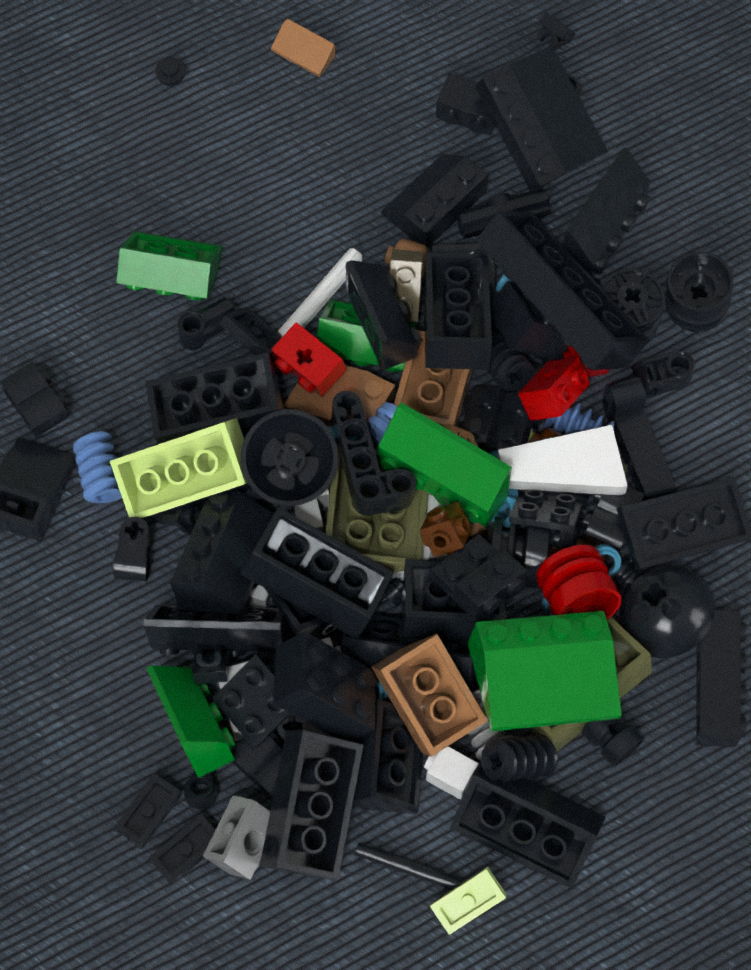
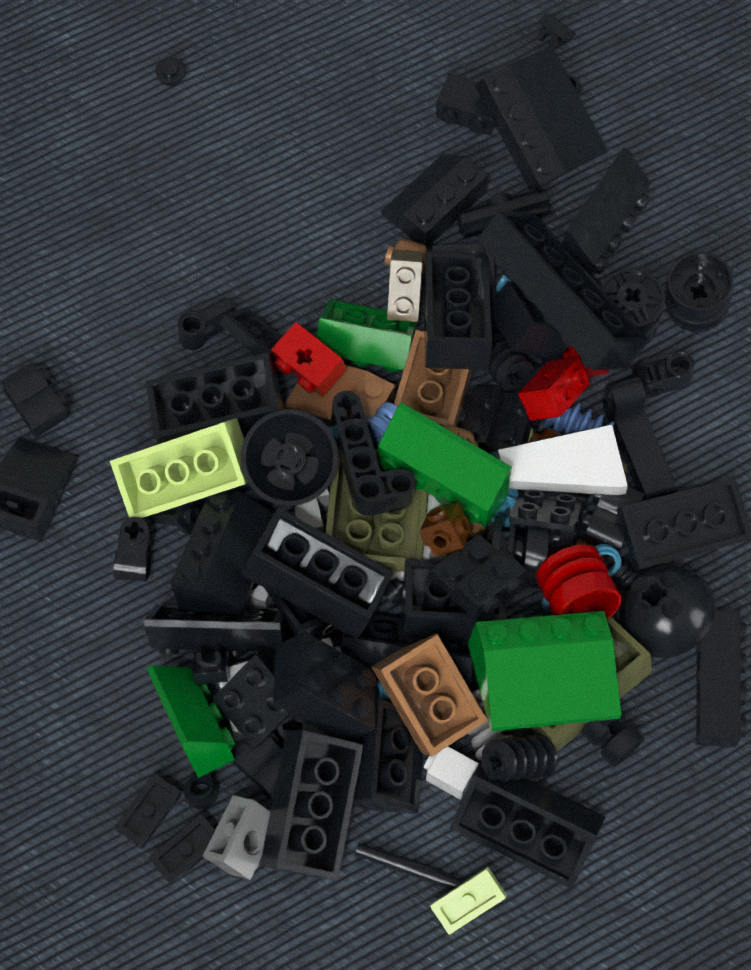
(95, 468): medium blue piece -> none
(168, 265): slope -> none
(303, 47): medium nougat slope -> none
(321, 293): white axle -> none
(381, 314): black slope -> none

